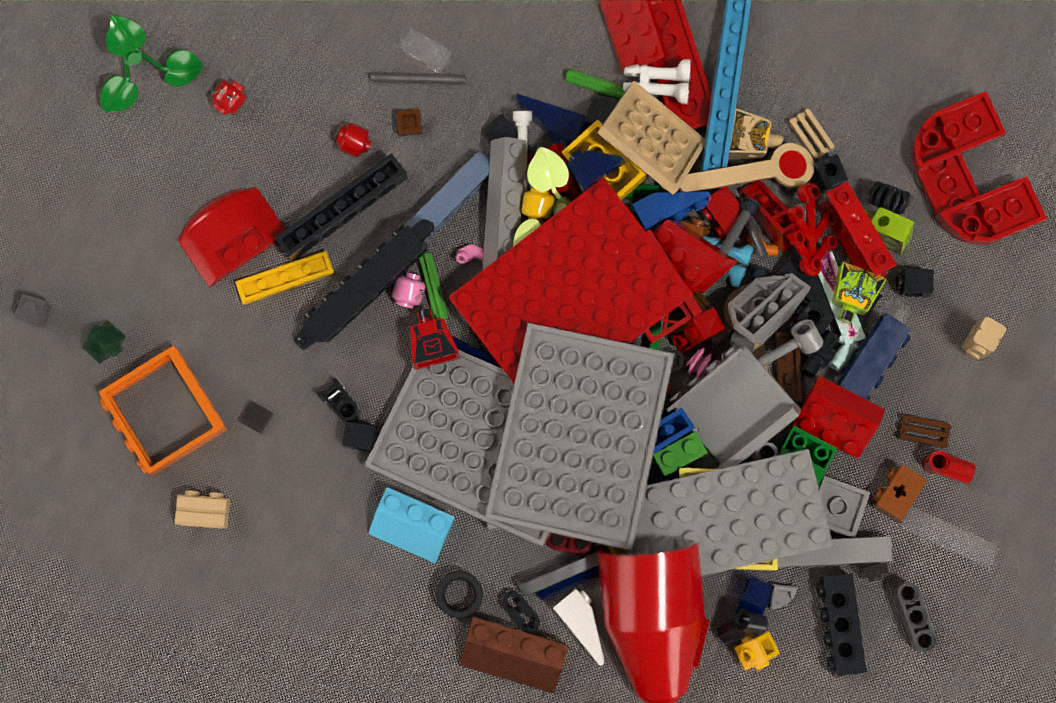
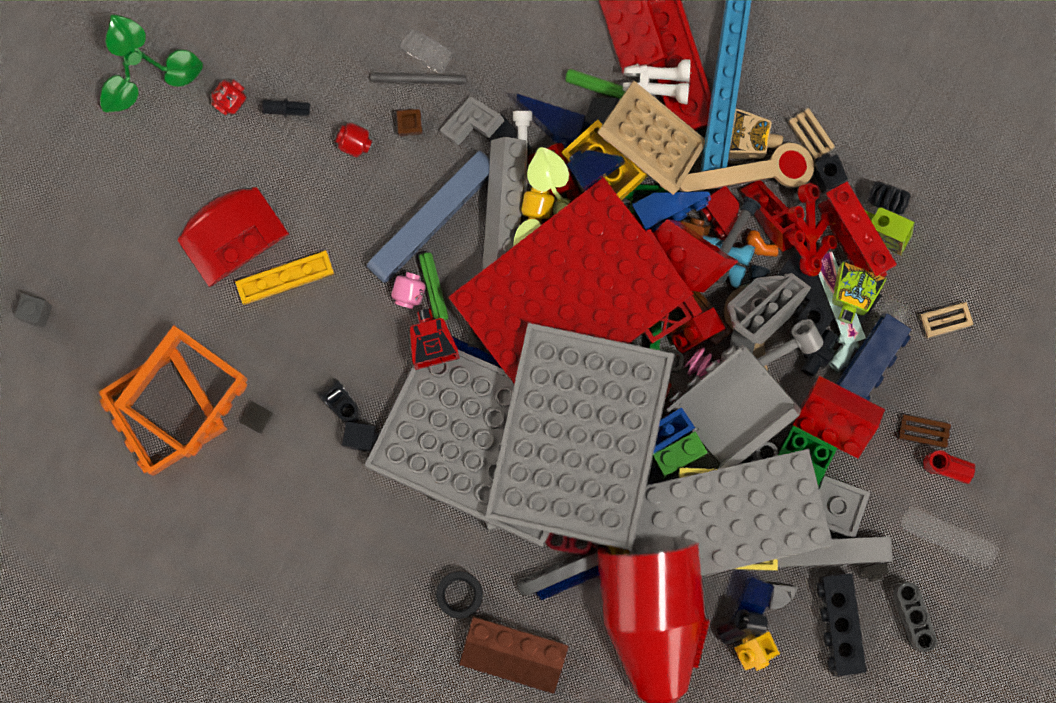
(104, 342): clear green brick -> none
(150, 369): none -> orange window
(202, 511): tan brick -> none
(286, 108): none -> black axle
(341, 207): black brick -> none
(365, 285): black hinge -> none
(411, 525): medium azure slope -> none
(469, 117): none -> light grey plate
(469, 253): bright pink arm -> none
(526, 608): black beam -> none
(579, 618): white slope -> none
(754, 235): flat silver bar -> none
(788, 368): reddish brown tile -> none
(910, 485): dark orange brick -> none
(915, 282): black brick -> none
(927, 325): none -> tan tile
(950, 186): red plate -> none
(983, 338): tan brick -> none

